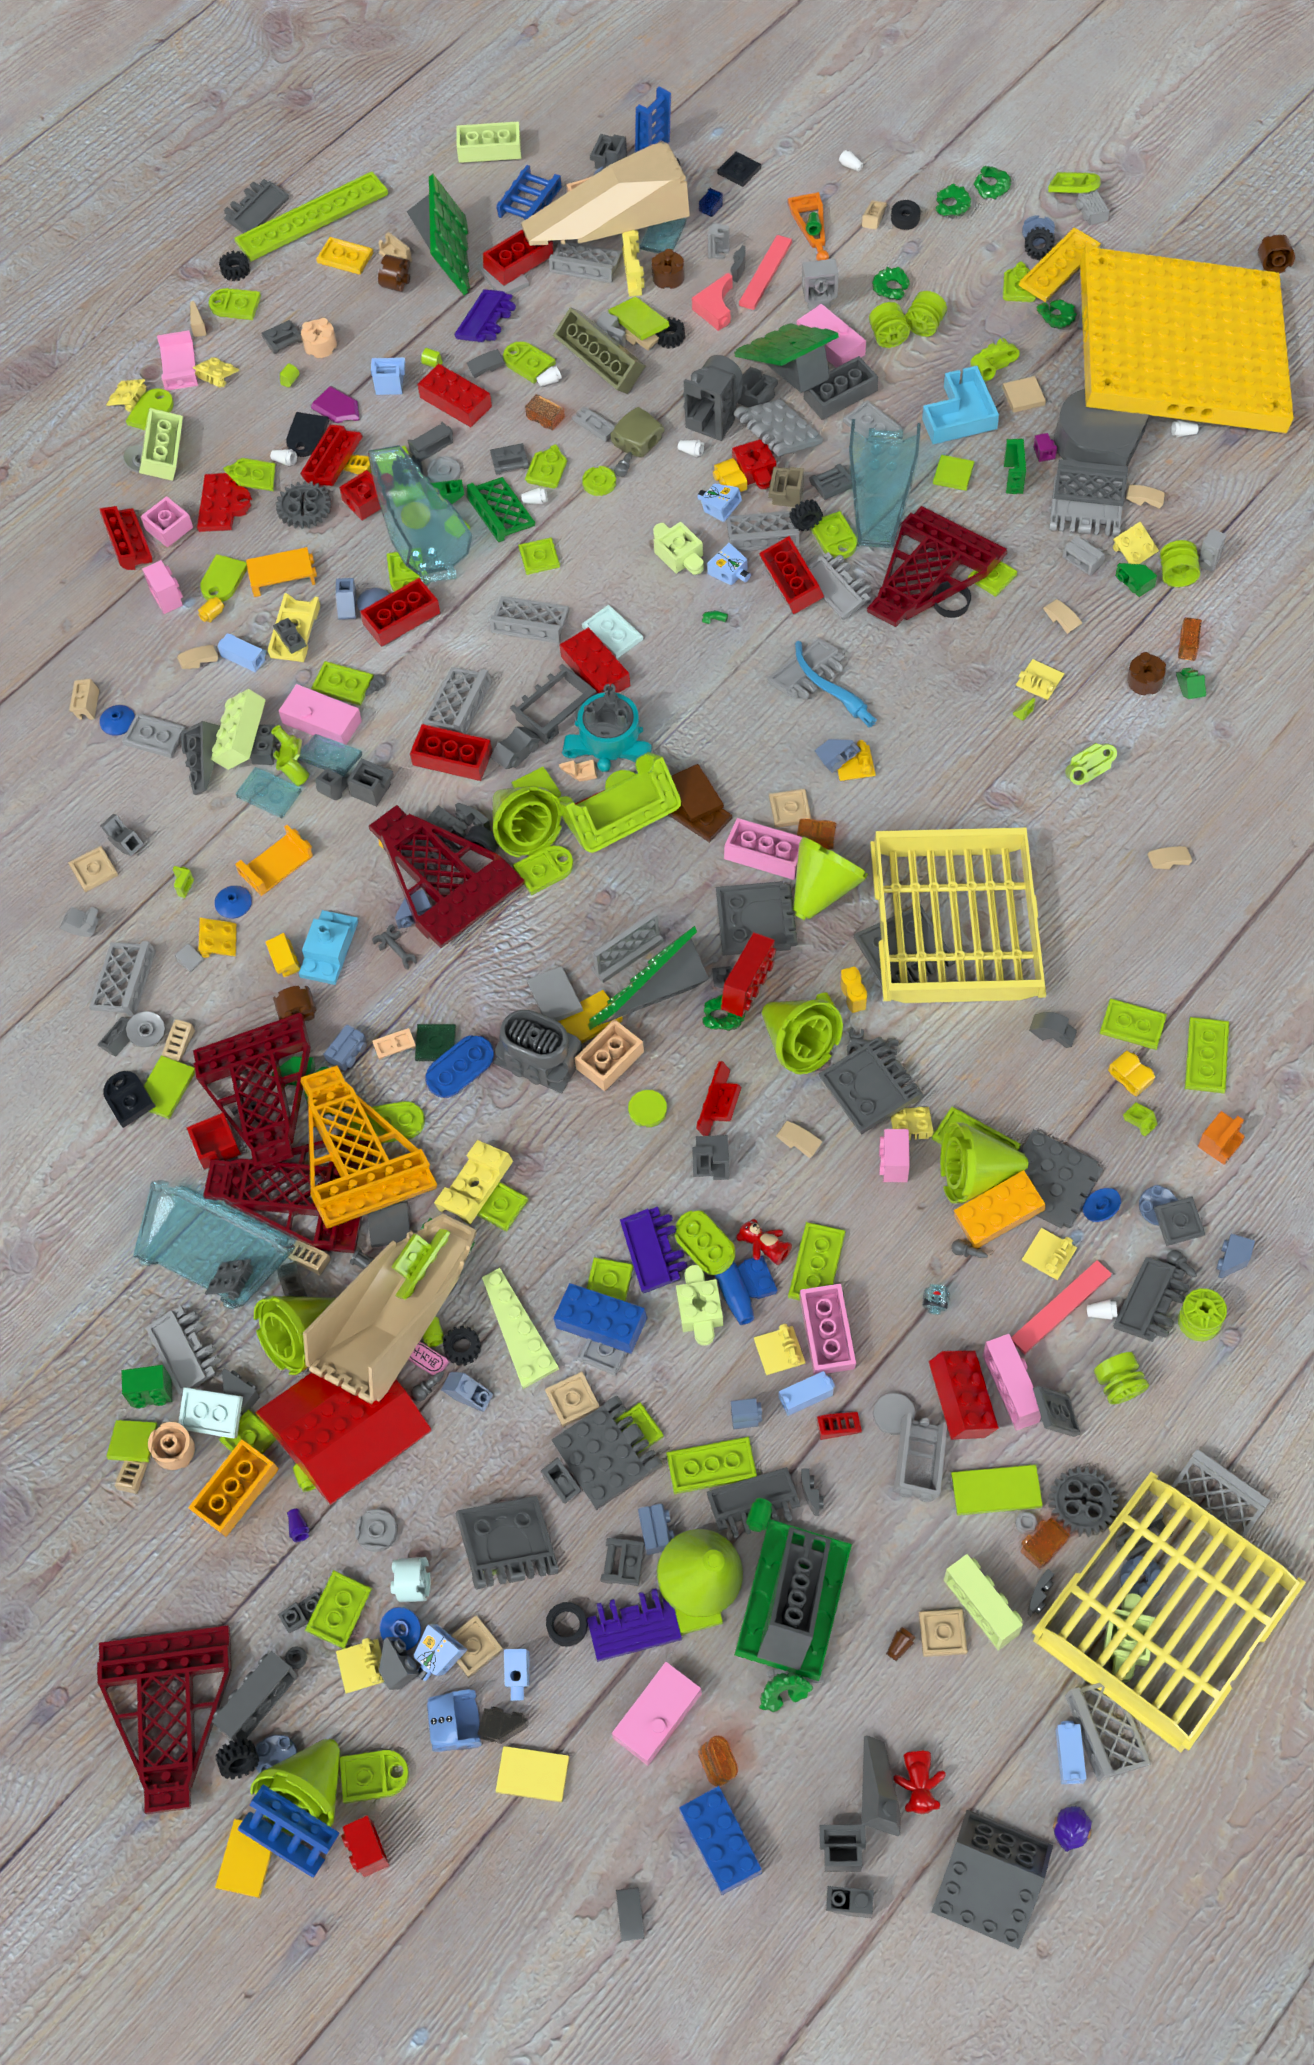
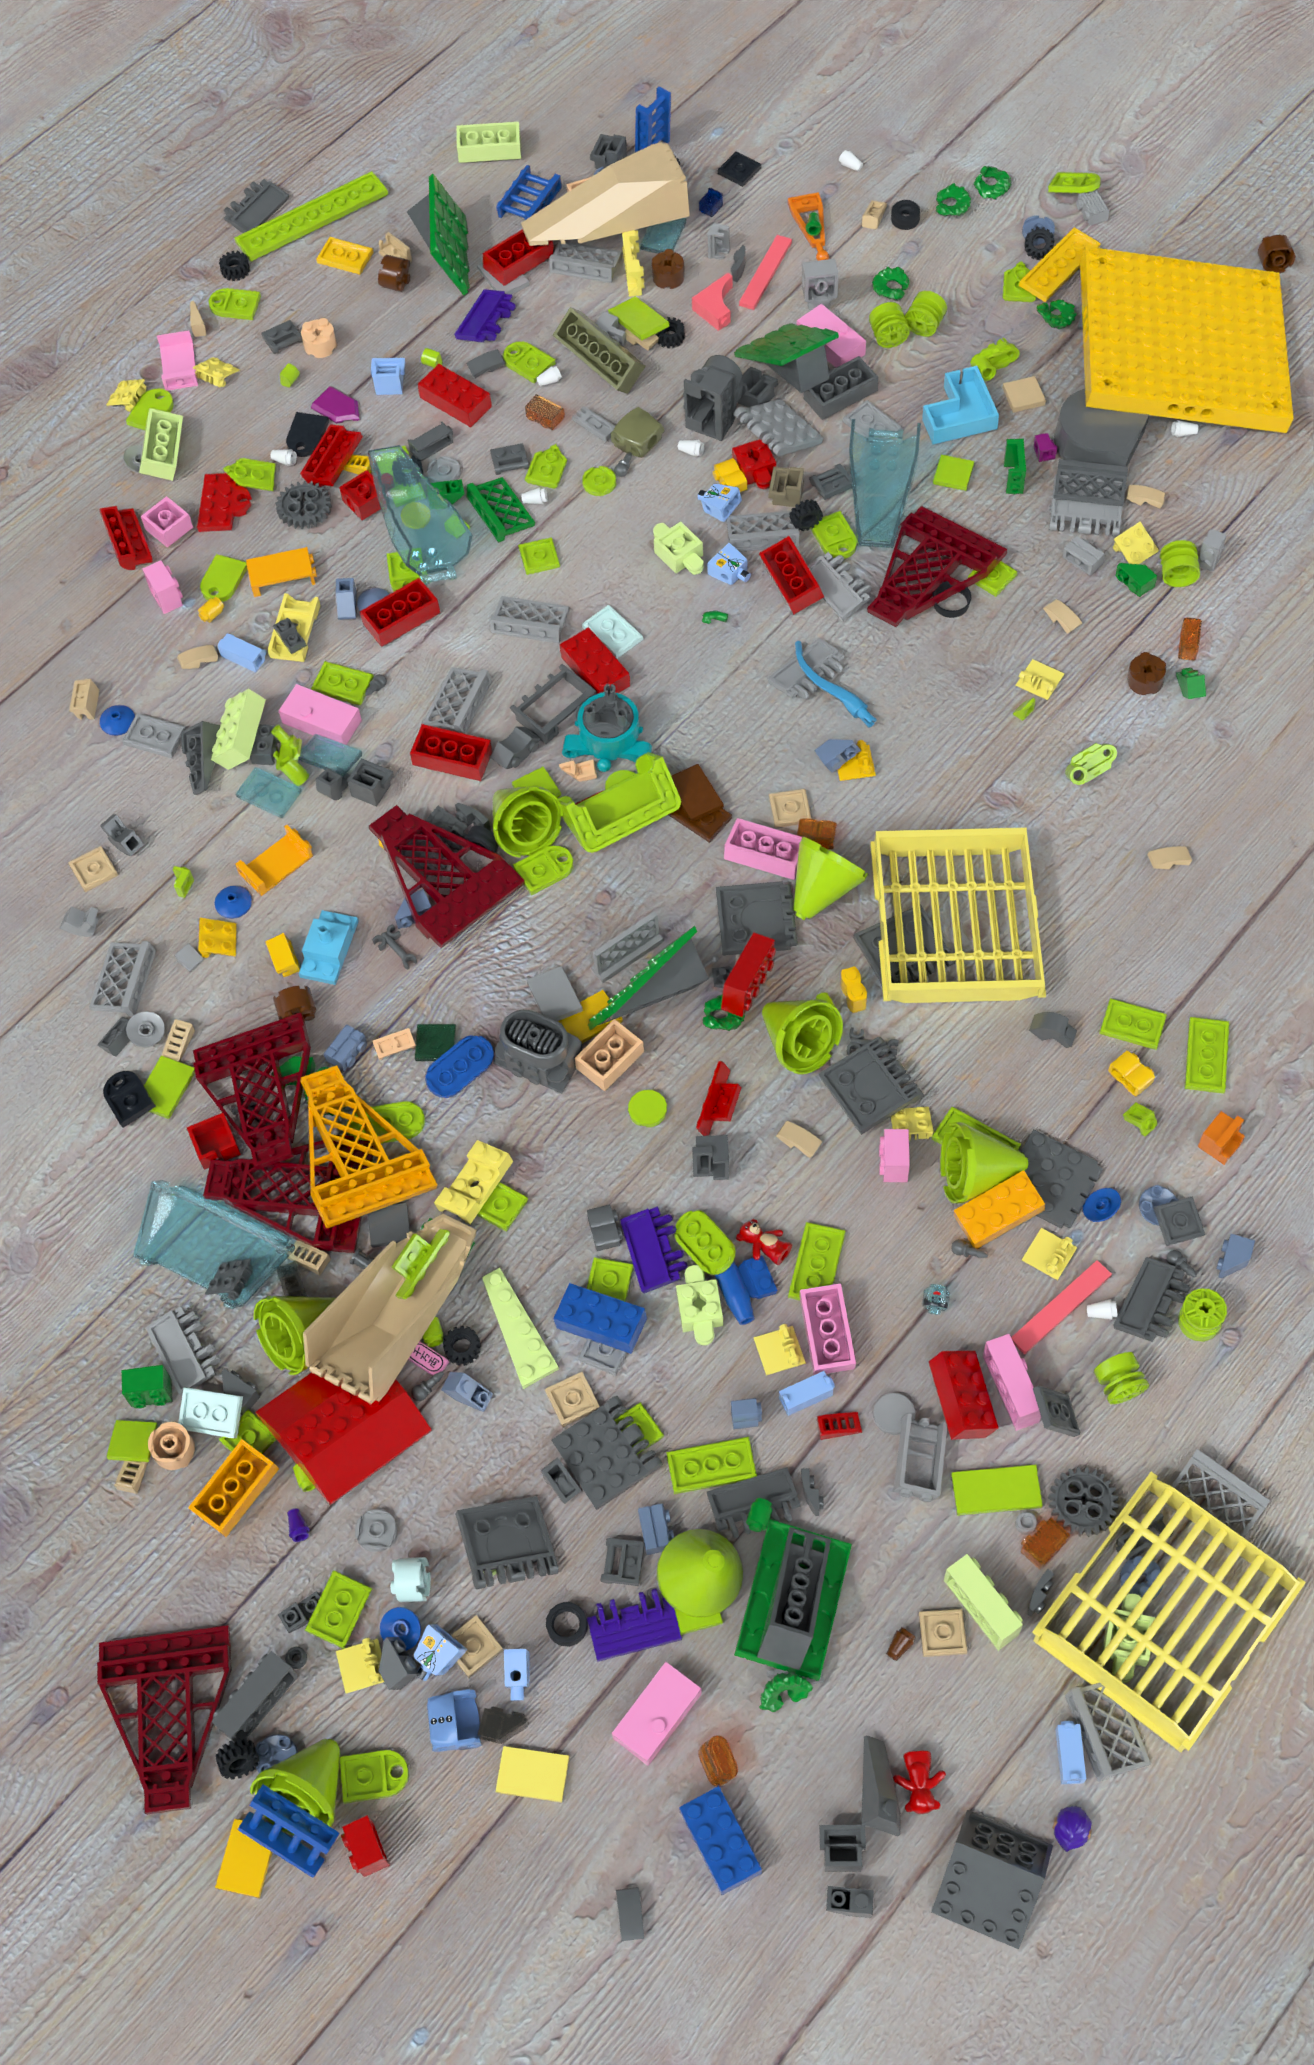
(603, 1227): none -> dark grey brick

